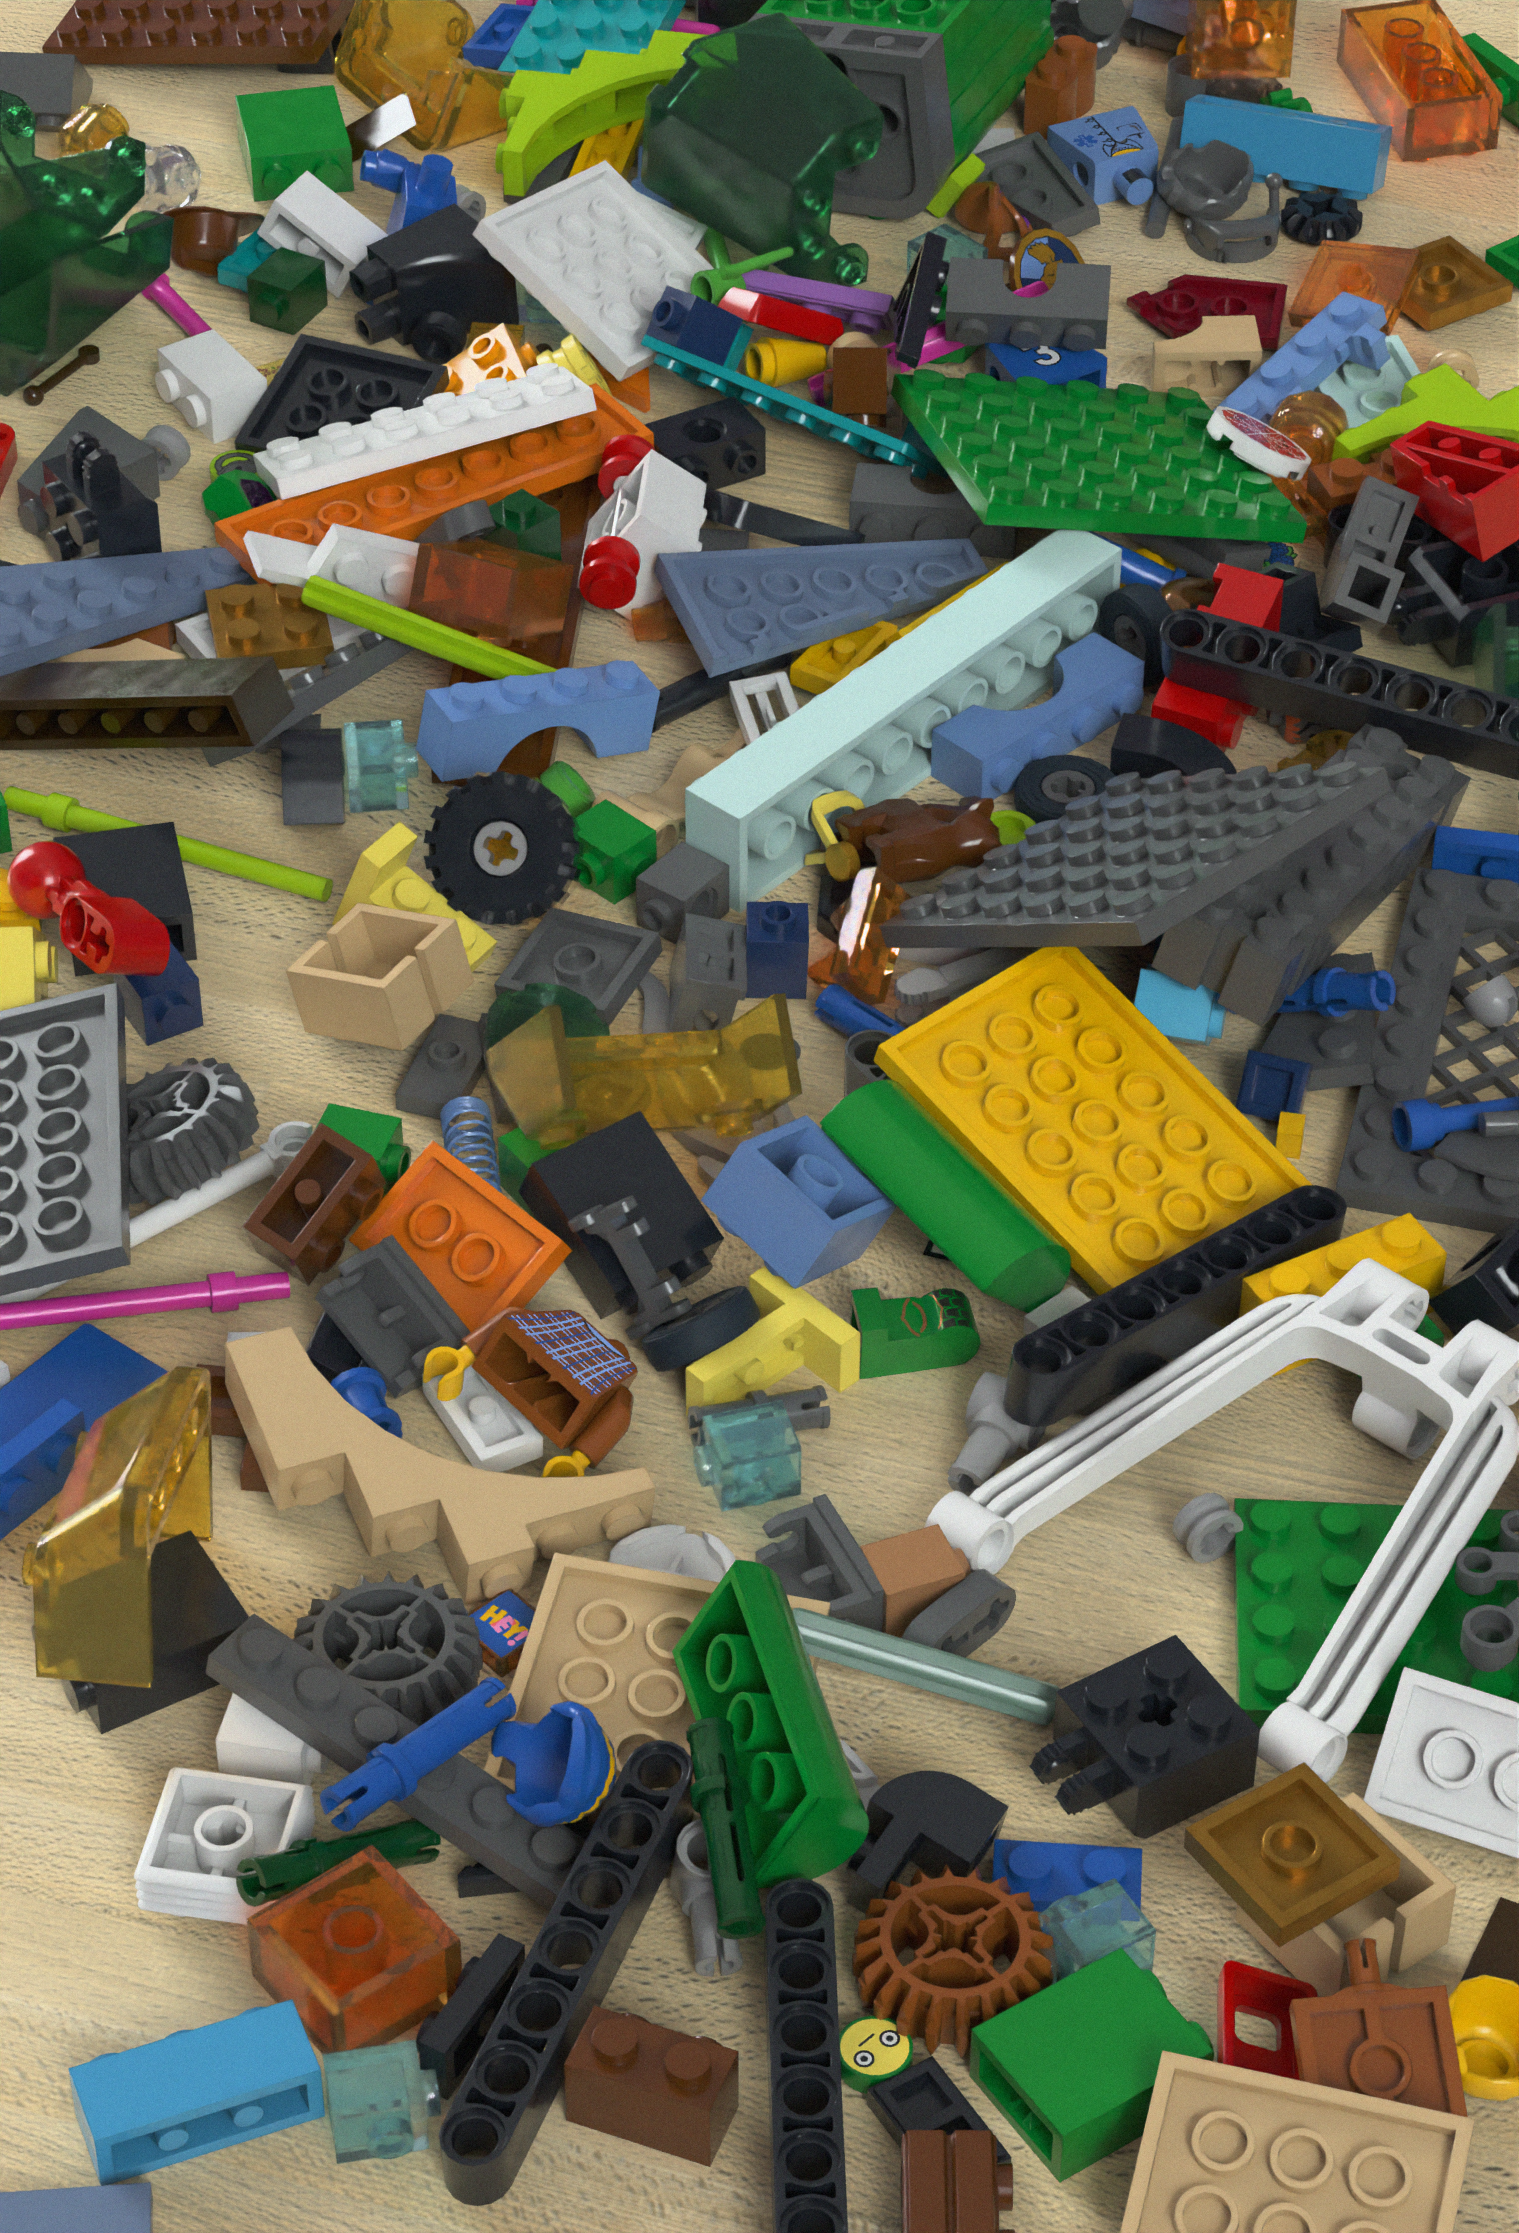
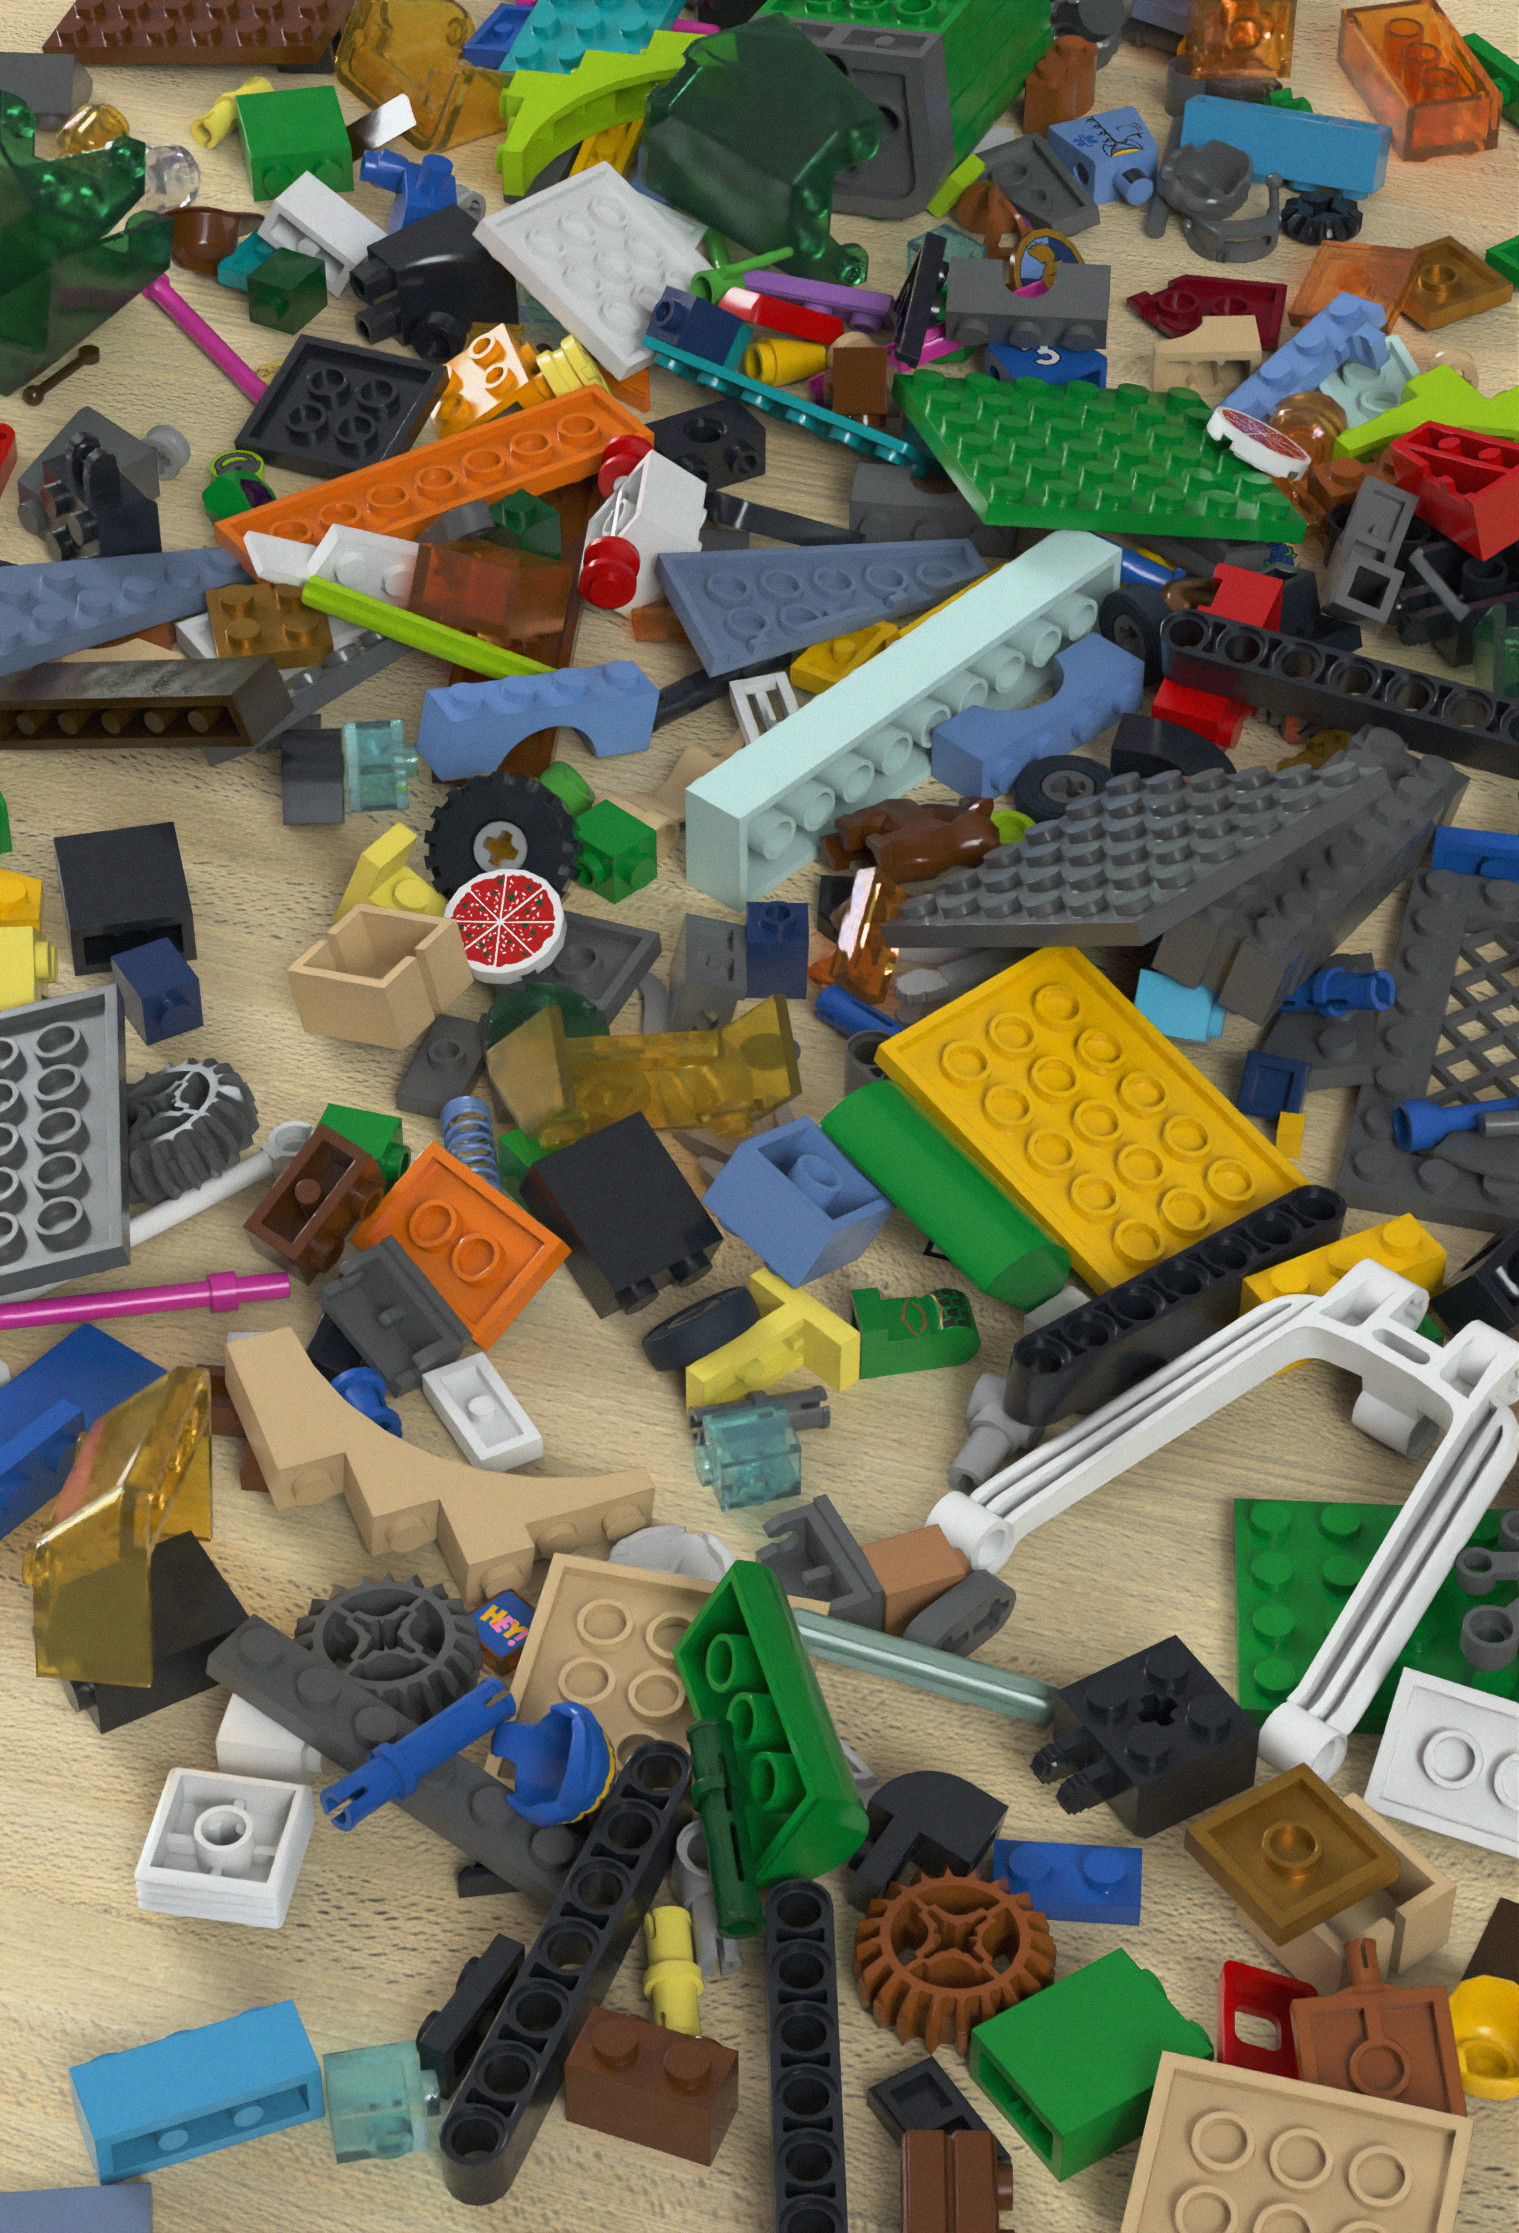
(65, 814): lime bar -> none
(99, 929): red beam -> none
(209, 384): white brick -> none
(222, 118): none -> light yellow pin
(307, 1859): dark green pin -> none
(355, 1954): clear orange brick -> none
(423, 432): white plate -> none
(508, 924): none -> tile
(552, 1372): dark orange torso -> none
(653, 1293): dark grey piece -> none
(672, 1977): none -> light yellow pin
(681, 884): dark grey brick -> none
(840, 856): piece -> none
(873, 2052): tile -> none
(1094, 1926): clear light blue brick -> none
(1207, 1527): light grey bush -> none
(1493, 1002): light grey hinge -> none

